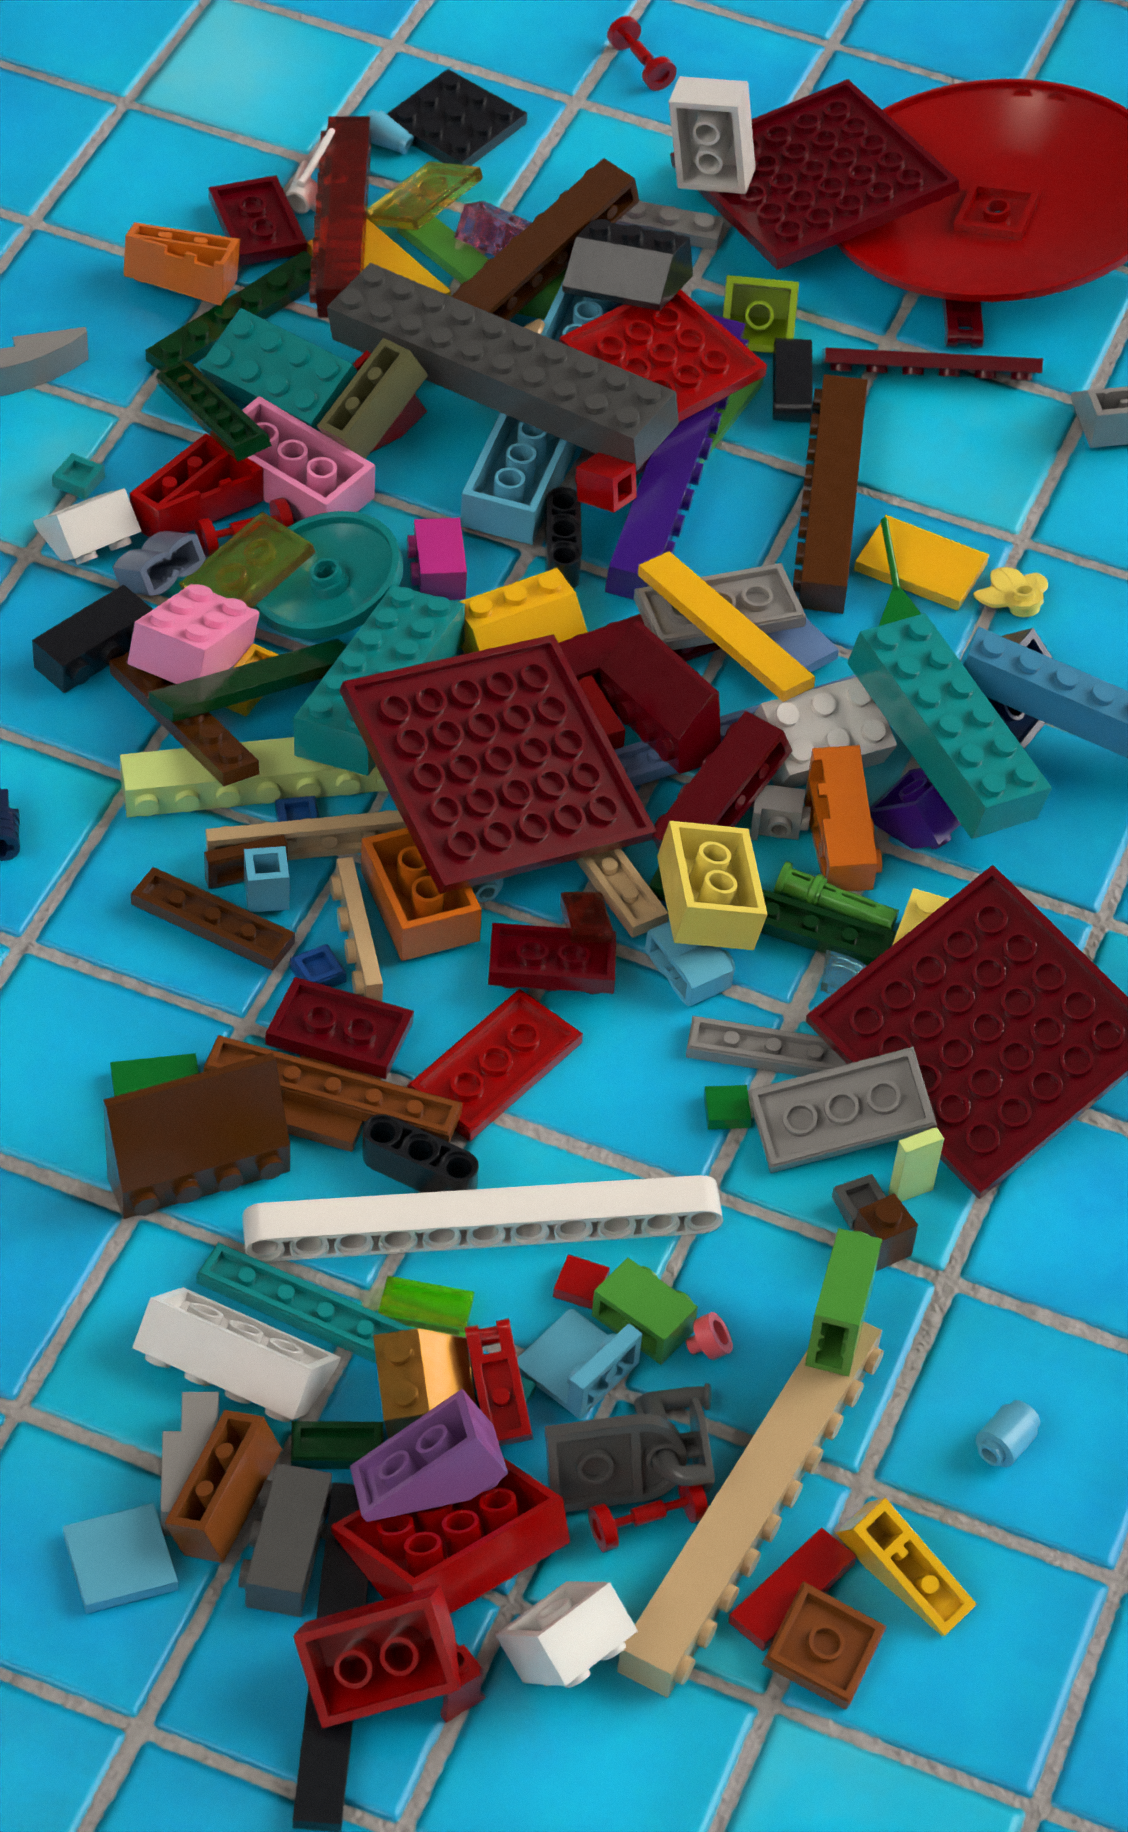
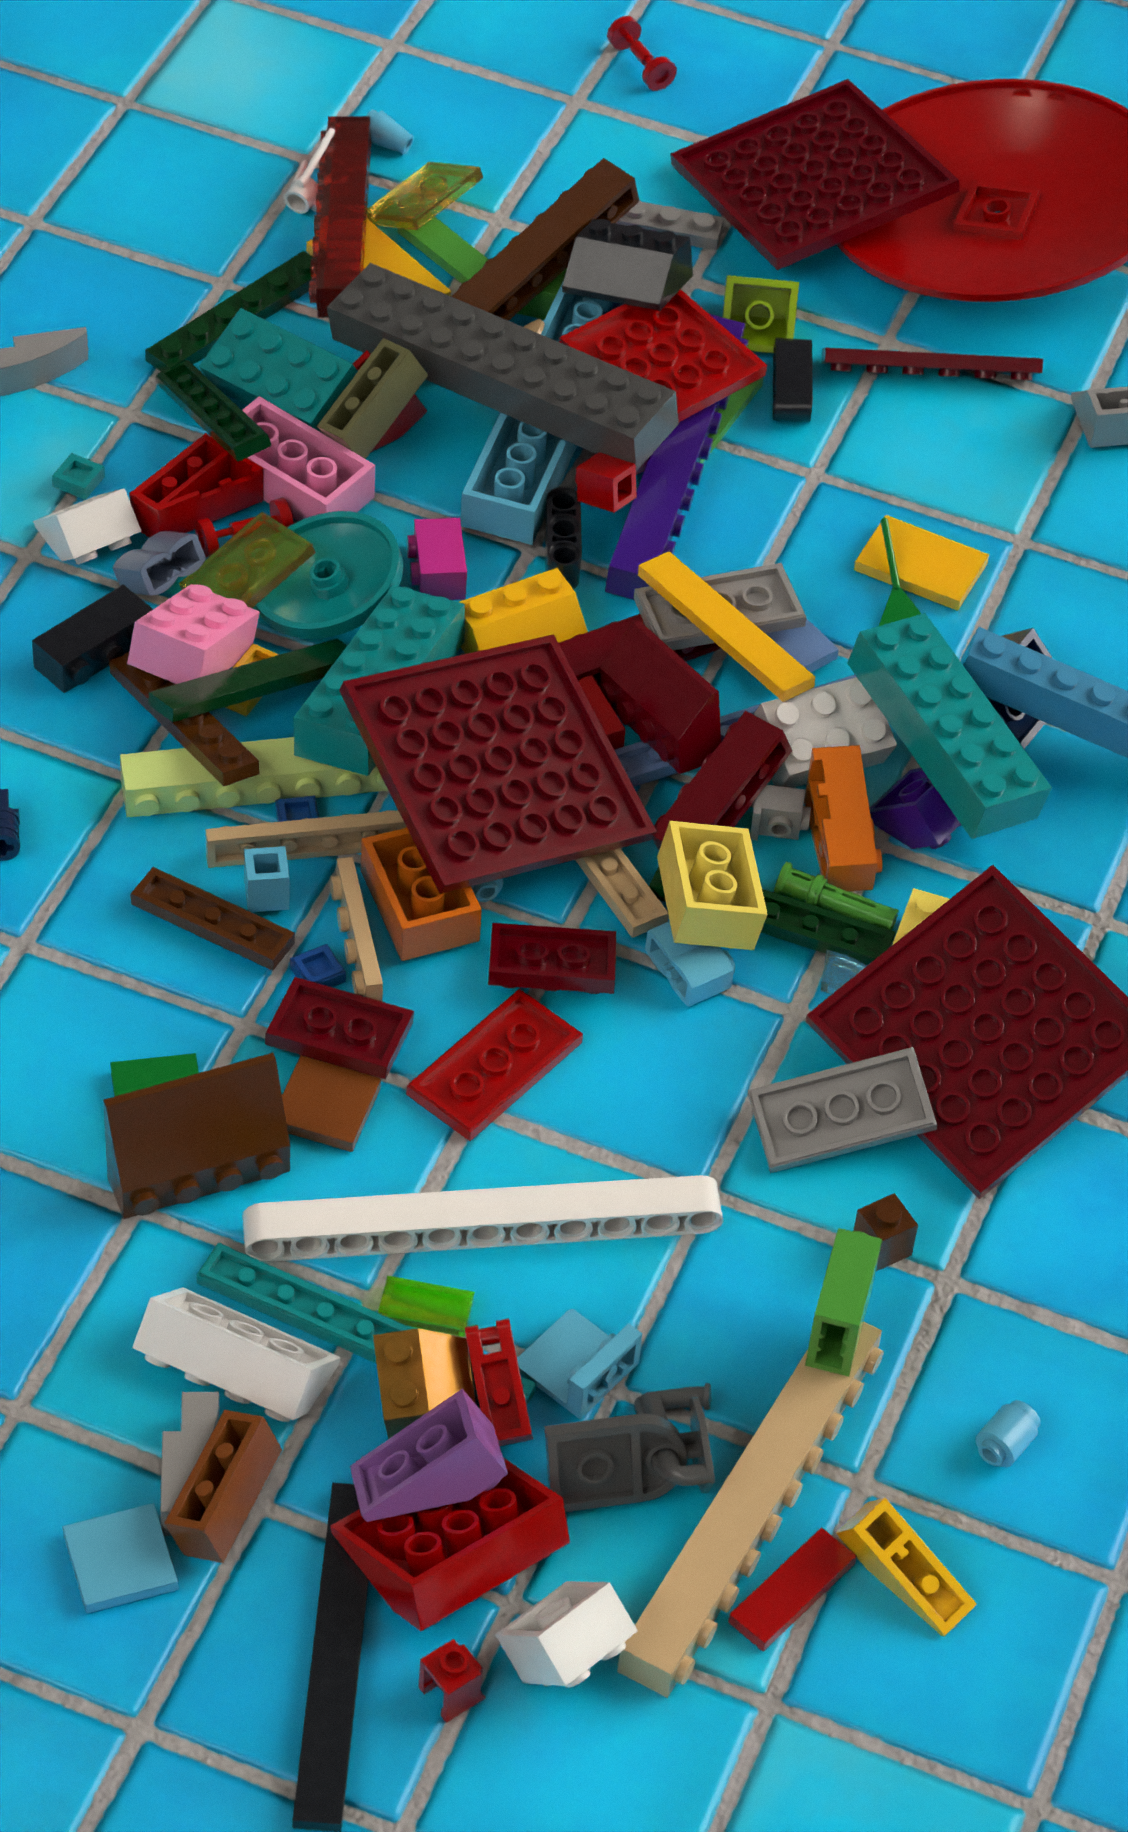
(182, 261): orange wedge -> none
(226, 864): reddish brown tile -> none
(260, 218): dark red plate -> none
(286, 1540): dark grey brick -> none
(332, 1443): dark green tile -> none
(344, 1090): dark orange tile -> none
(379, 1656): red slope -> none
(396, 1148): black beam -> none
(457, 119): black plate -> none
(488, 226): clear pink brick -> none
(579, 1280): red tile -> none
(586, 917): clear red tile -> none
(605, 1526): red wheel -> none
(655, 1309): bright green brick -> none
(710, 1337): coral tile -> none
(712, 134): white brick -> none
(727, 1107): green tile -> none
(759, 1047): light grey tile -> none
(824, 1645): dark orange tile -> none
(832, 494): reddish brown brick -> none
(855, 1195): dark grey plate -> none
(916, 1164): yellowish green tile -> none
(963, 315): dark red plate -> none
(1014, 590): light yellow plate -> none

